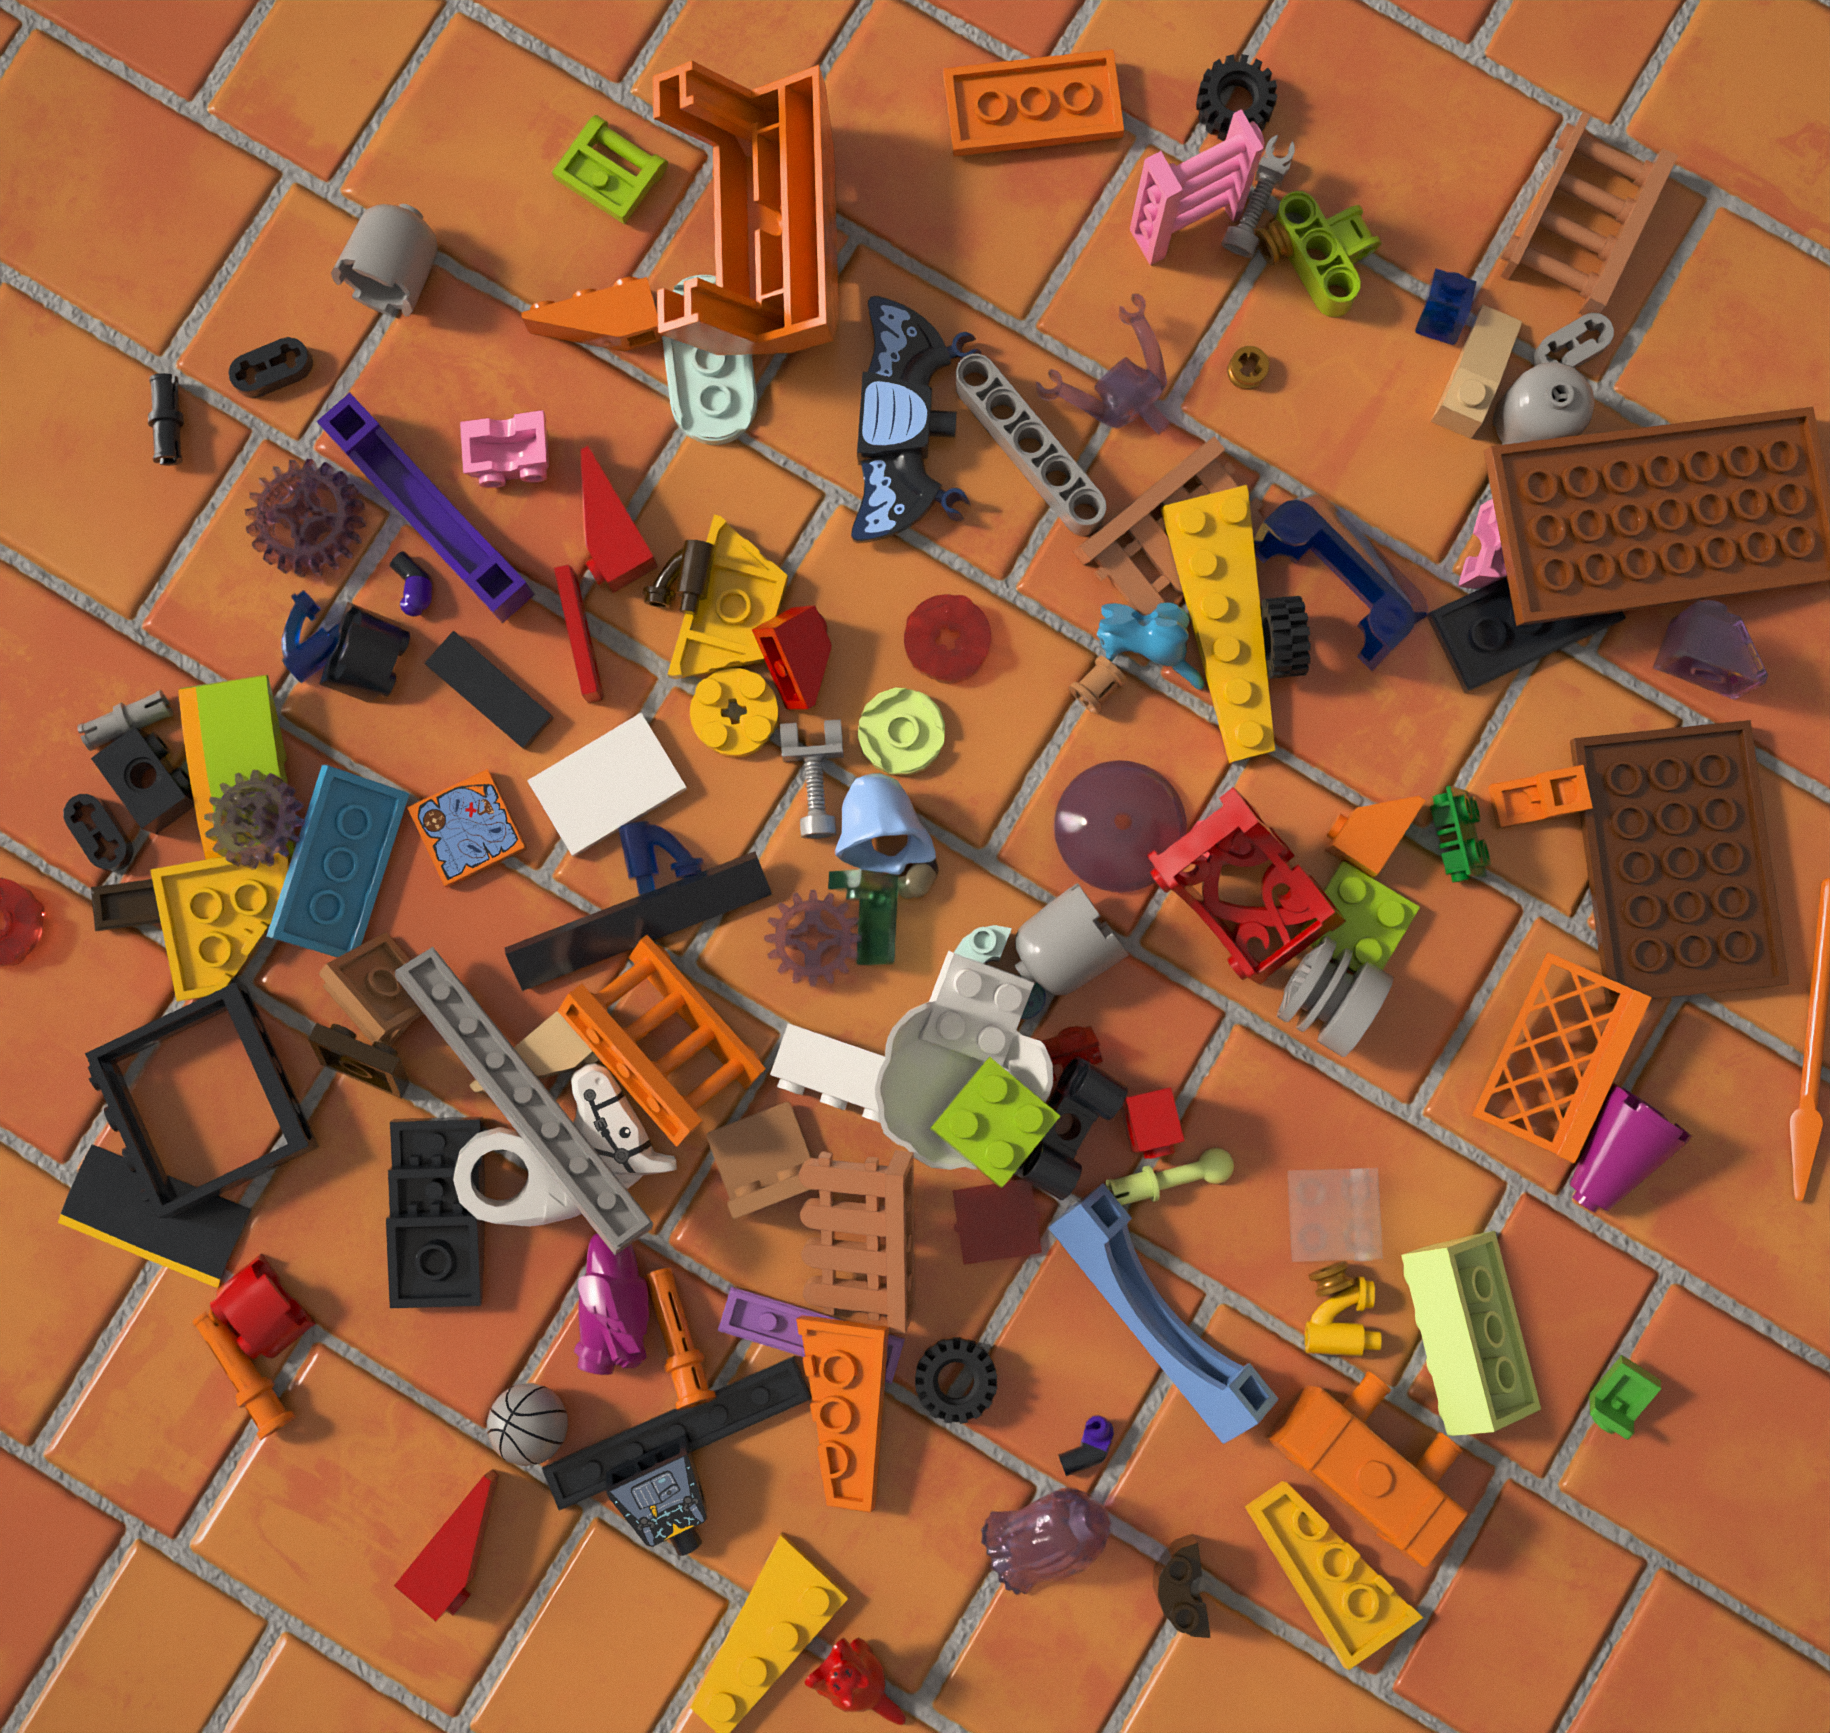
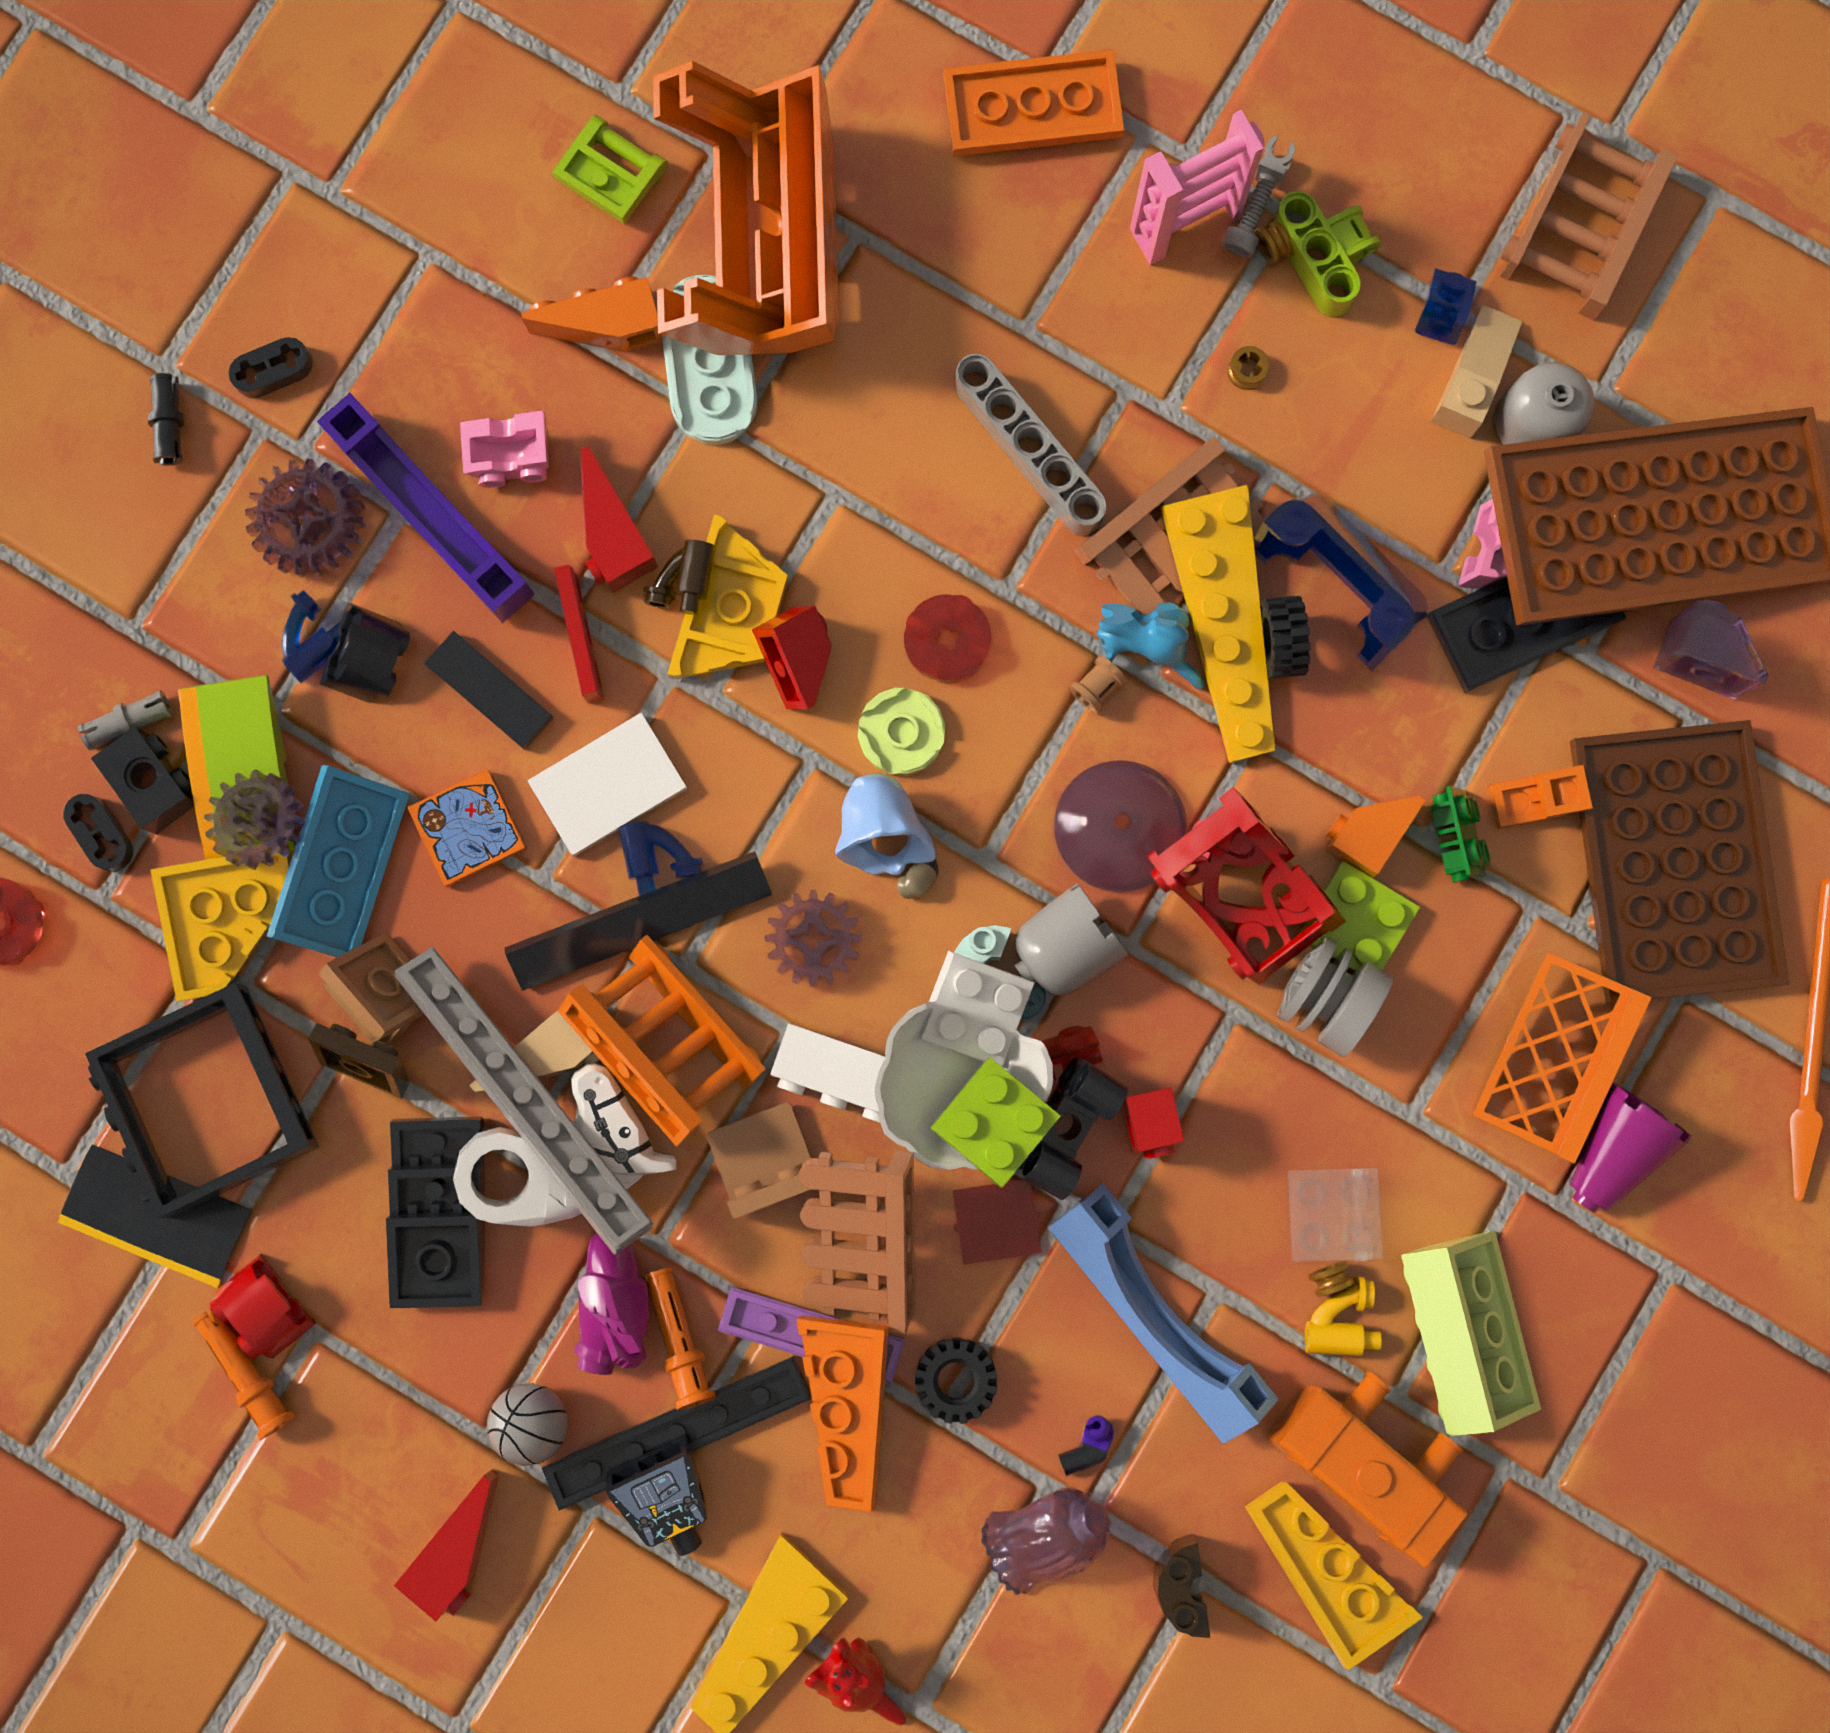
(124, 905): dark brown tile -> none
(388, 258): light grey cylinder -> none
(417, 584): dark purple arm -> none
(714, 696): yellow plate -> none
(817, 822): light grey bar -> none
(877, 911): clear green bracket -> none
(899, 420): torso -> none
(1127, 387): piece -> none
(1213, 1166): yellowish green pin -> none
(1235, 74): black tyre -> none
(1569, 336): light grey beam -> none
(1622, 1397): bright green bracket -> none

